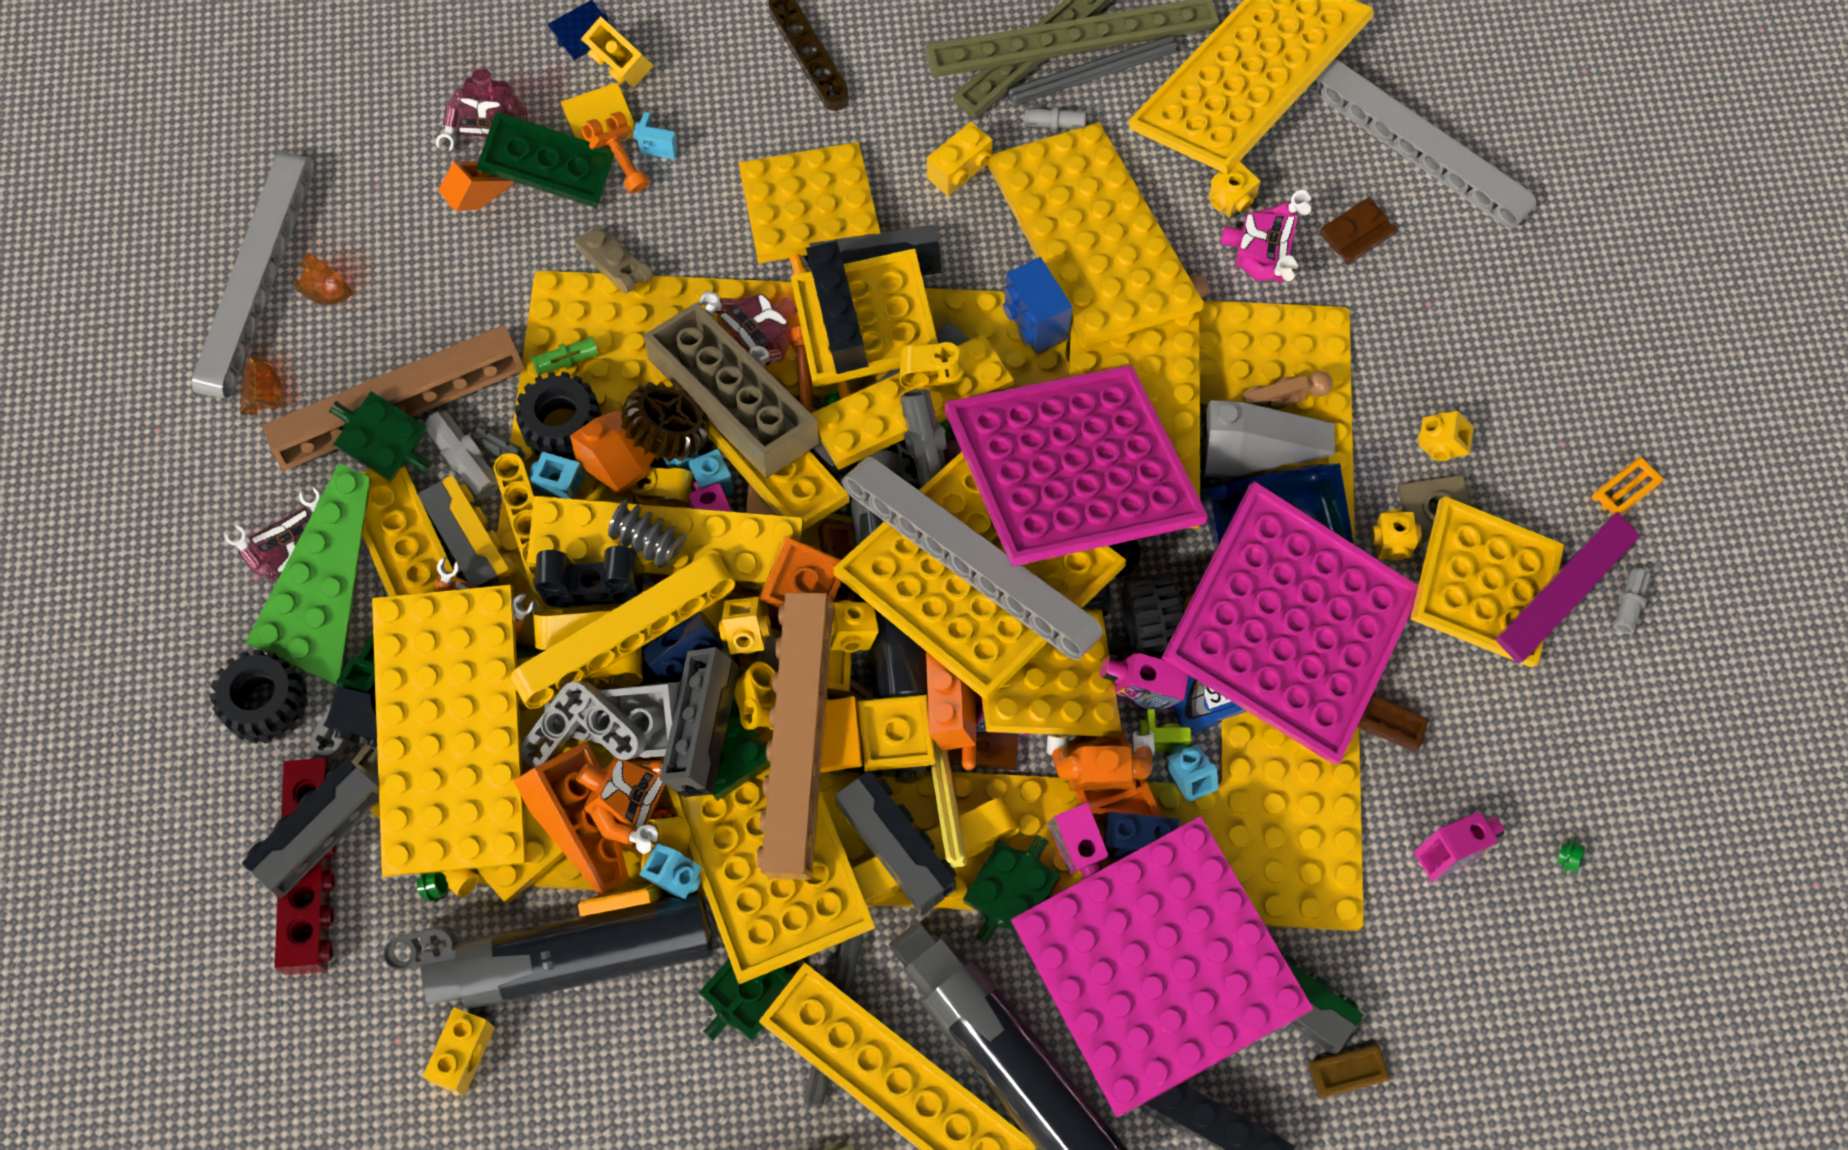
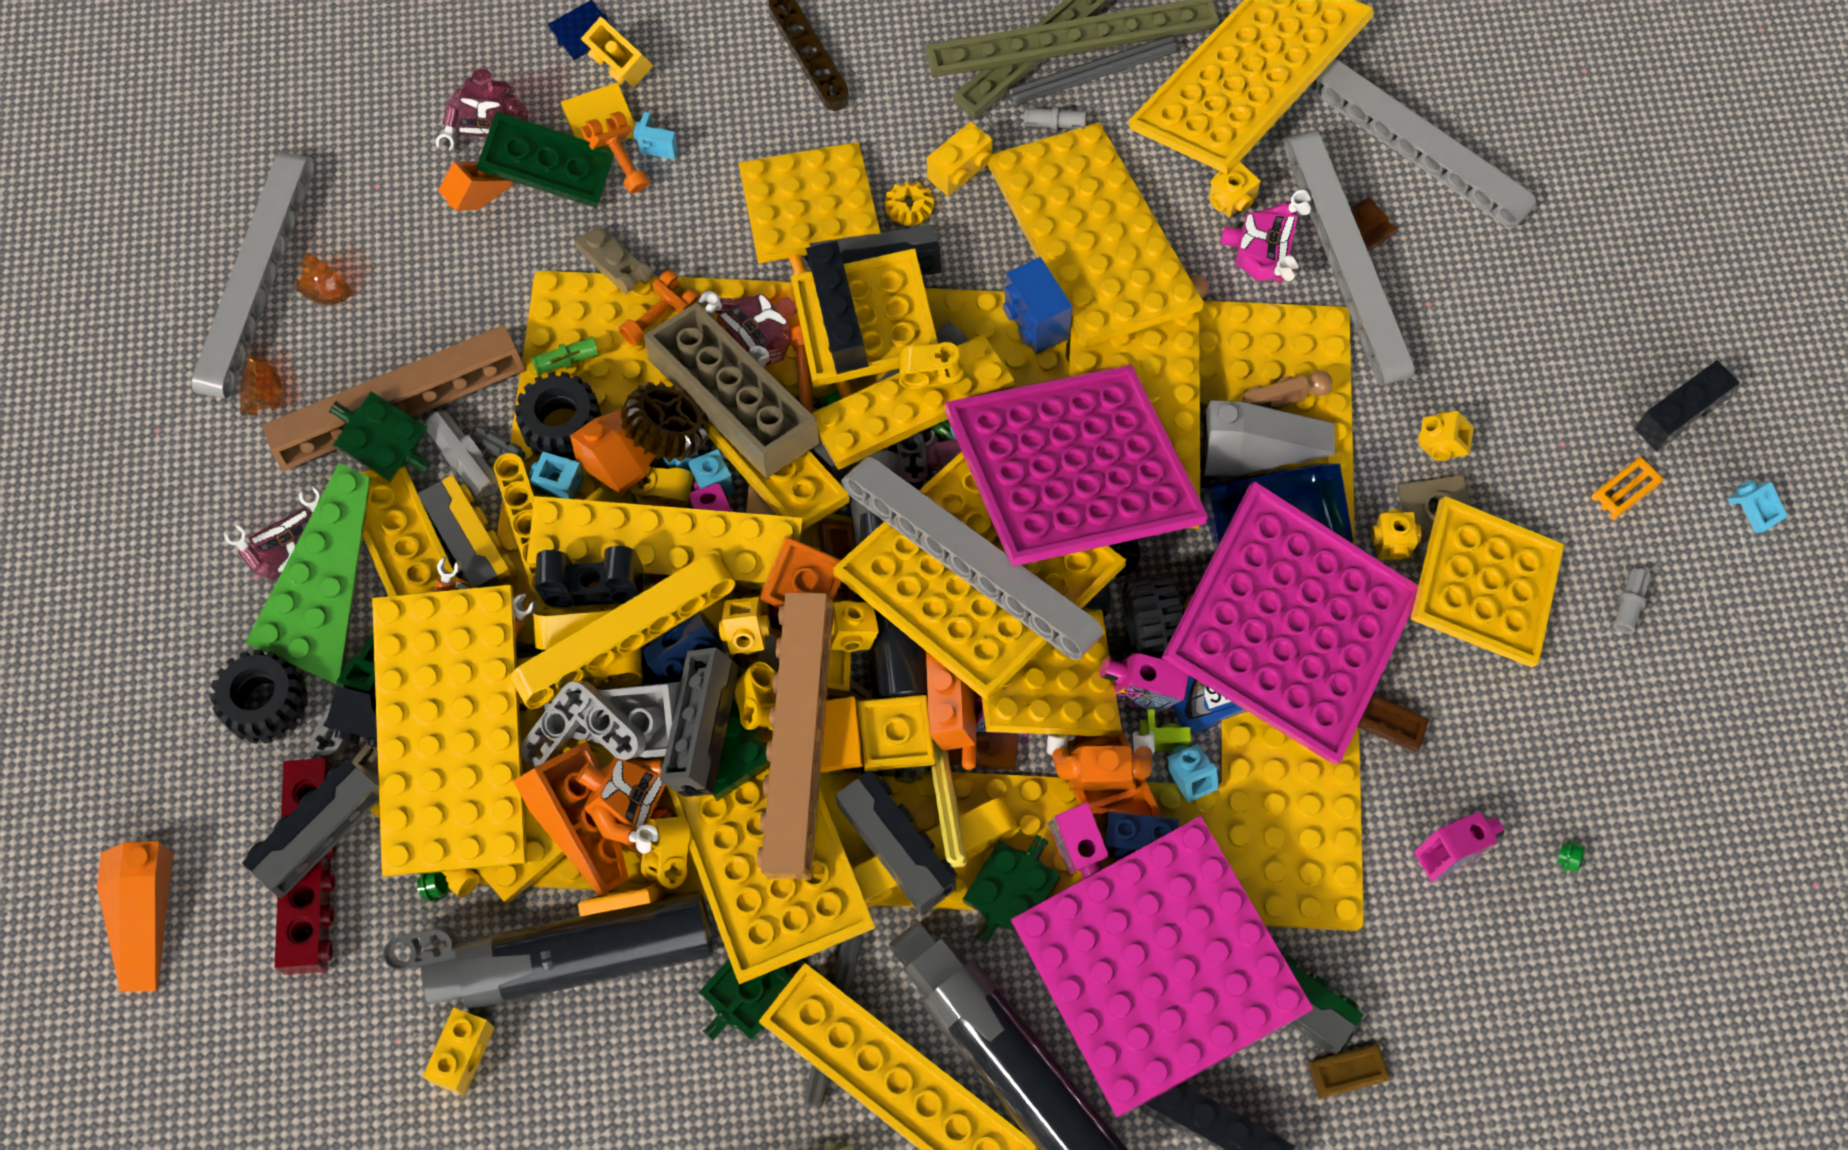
(134, 907): none -> orange wedge
(633, 331): none -> orange bar
(644, 536): dark grey piece -> none
(678, 874): medium azure brick -> none
(899, 211): none -> yellow gear
(924, 434): dark grey piece -> none
(1349, 259): none -> light grey beam
(1567, 588): magenta tile -> none
(1694, 398): none -> black arch
(1759, 504): none -> medium azure bracket

